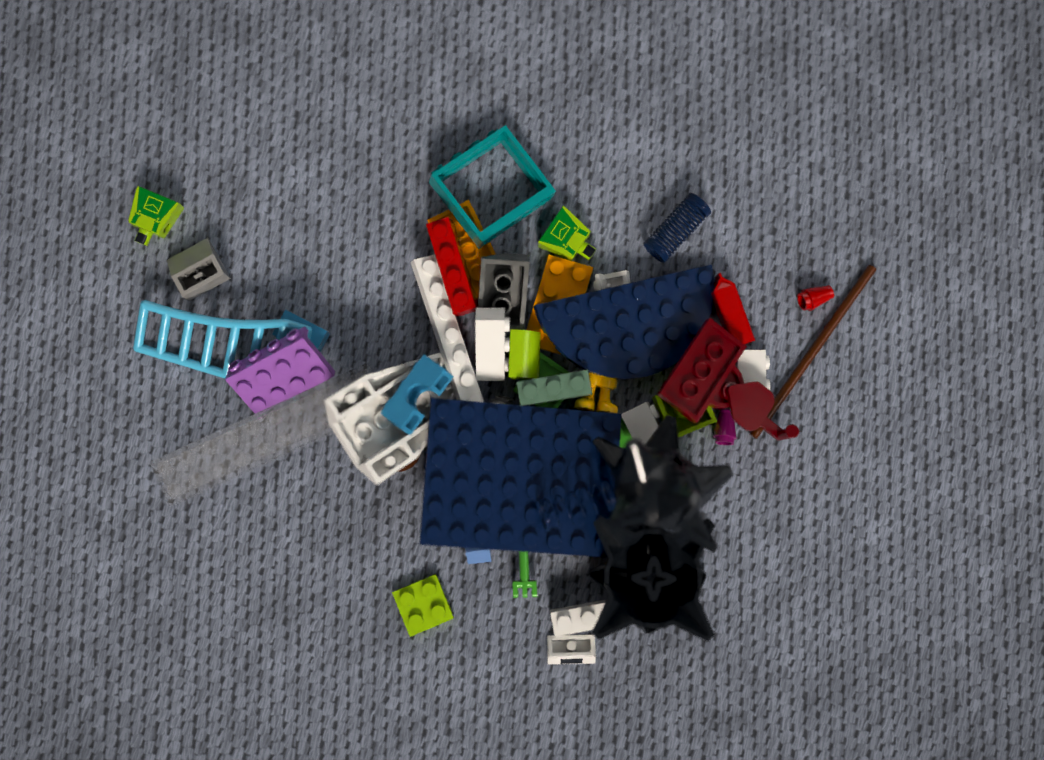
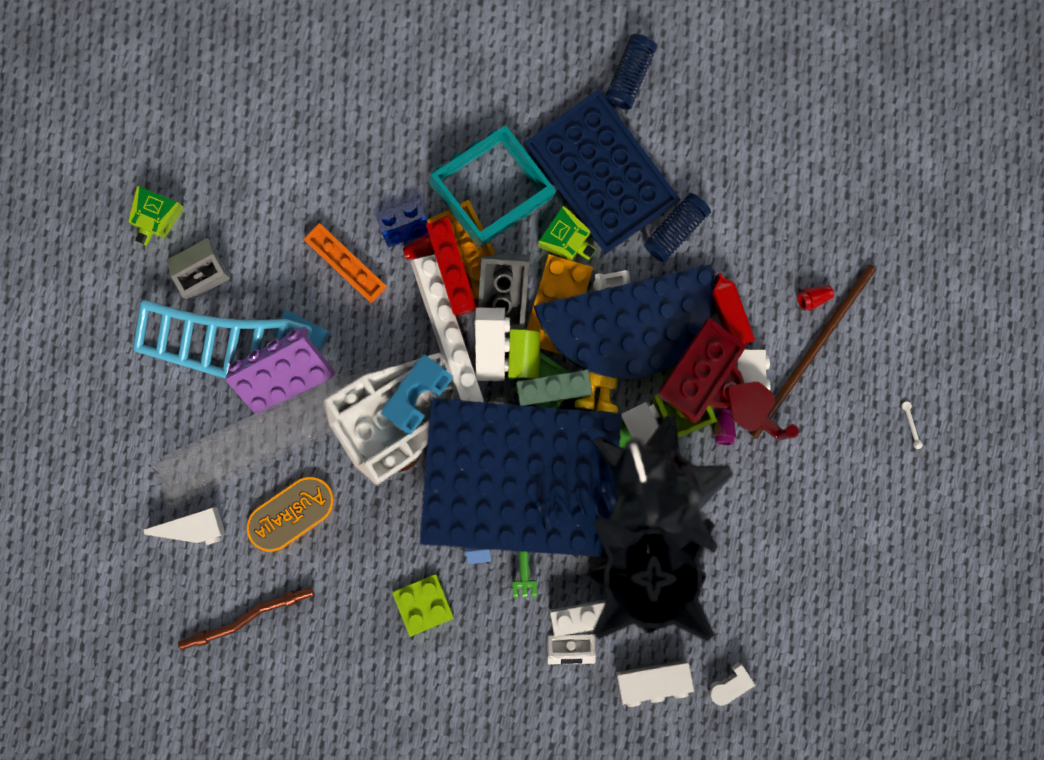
(193, 528): none -> white slope
(203, 637): none -> copper bar
(290, 514): none -> dark tan tile
(345, 263): none -> orange plate
(402, 222): none -> clear blue bracket
(420, 248): none -> red cone
(602, 172): none -> dark blue plate
(620, 93): none -> dark blue piece
(655, 683): none -> white brick
(732, 687): none -> white leg
(906, 406): none -> white hinge

